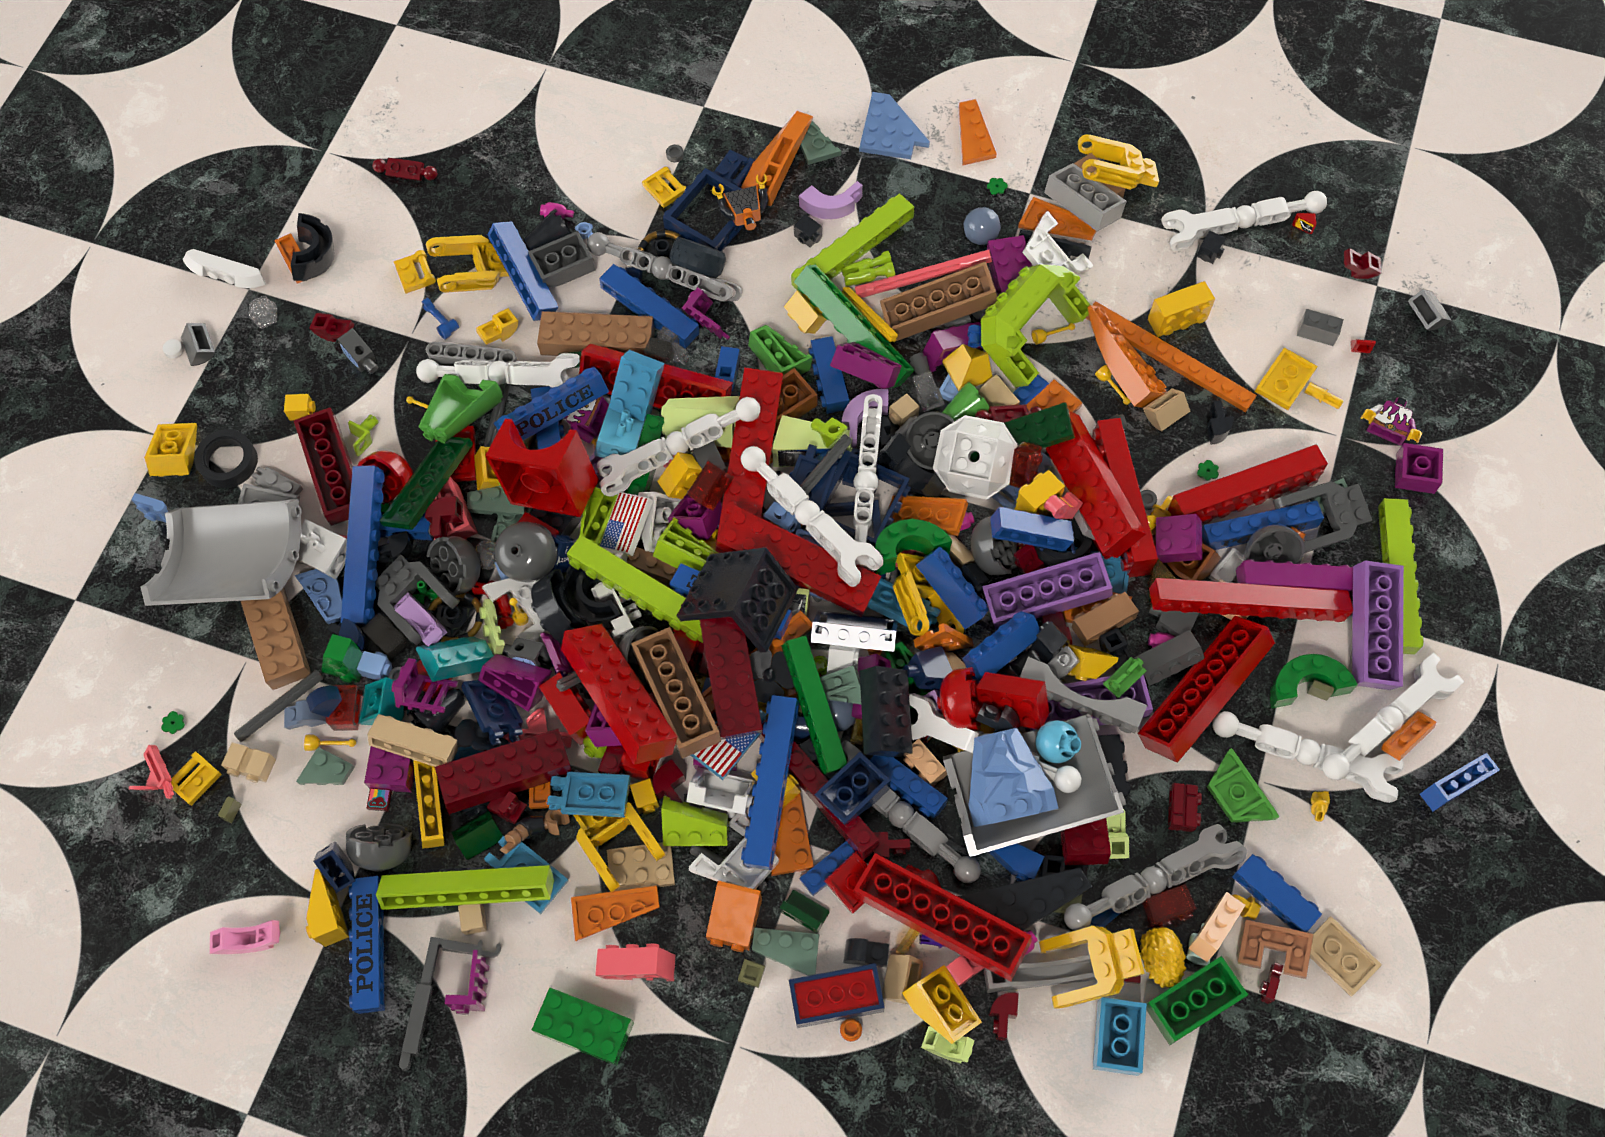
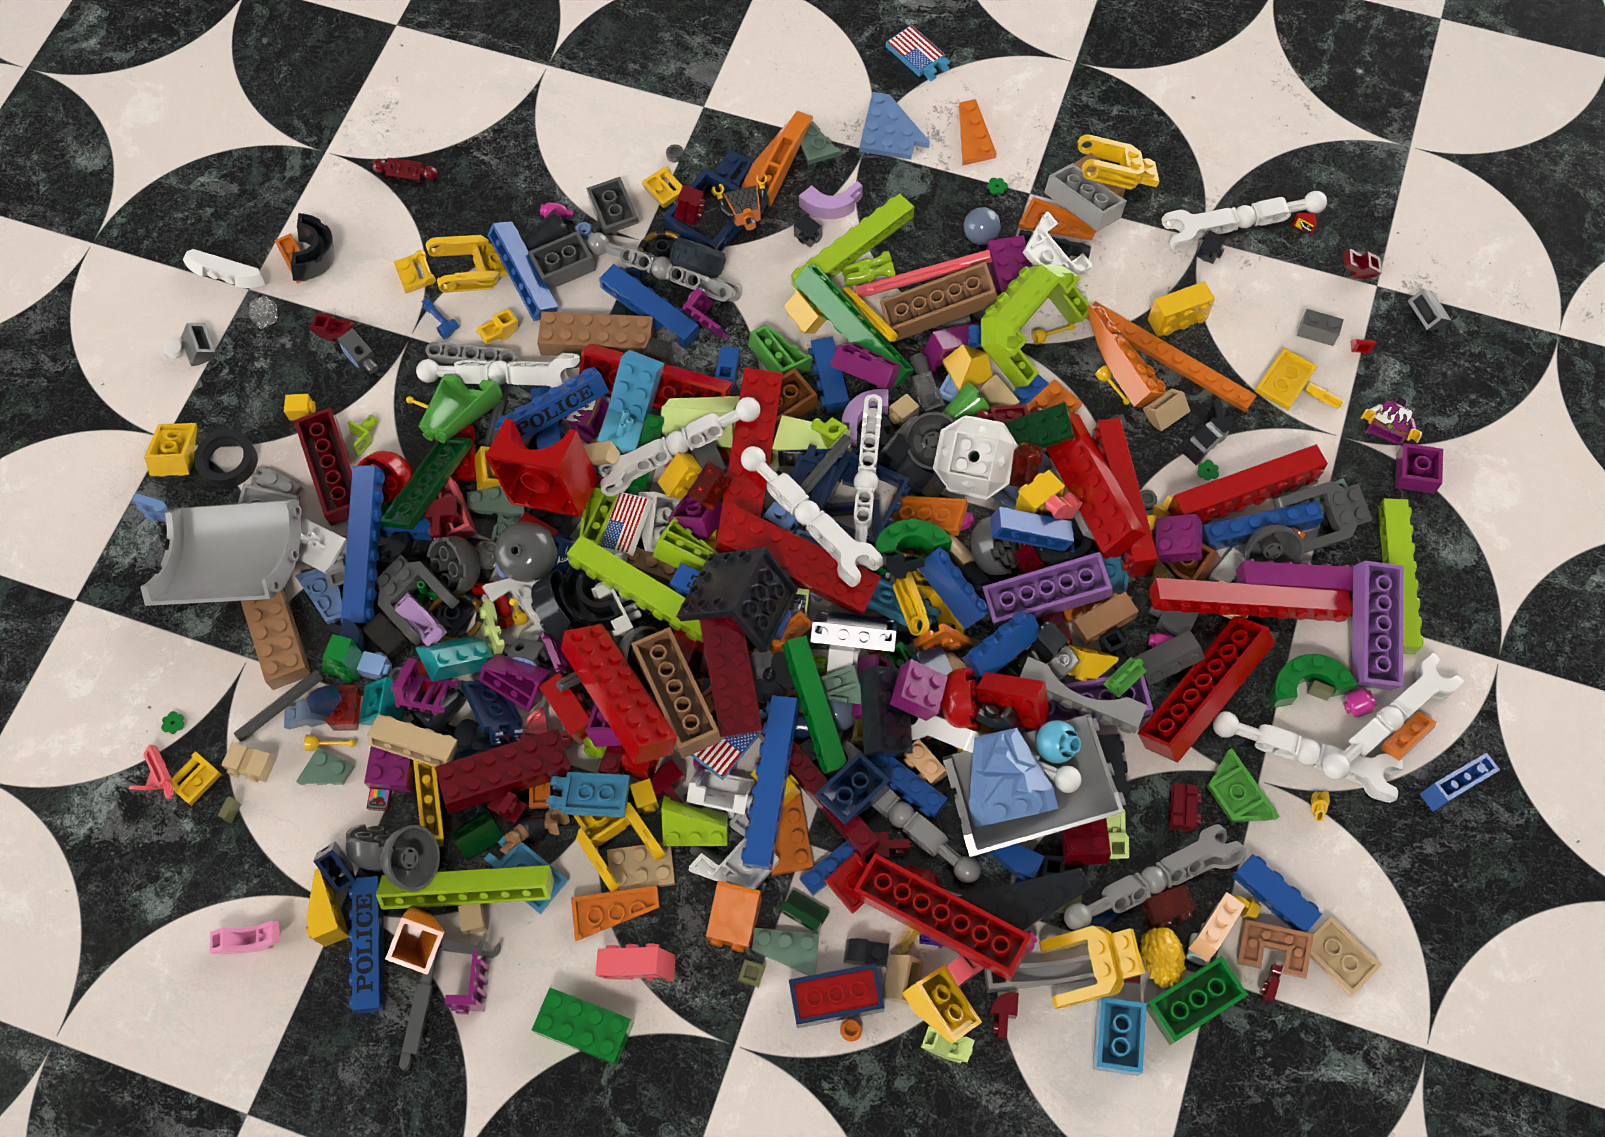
(335, 574): none -> light grey slope
(410, 858): none -> dark grey piece
(416, 940): none -> orange slope
(602, 453): none -> tan brick
(612, 206): none -> dark grey brick
(689, 205): none -> dark red brick
(897, 563): none -> black brick
(918, 52): none -> tile
(918, 690): none -> magenta brick
(1202, 442): none -> black brick
(1359, 702): none -> dark pink head

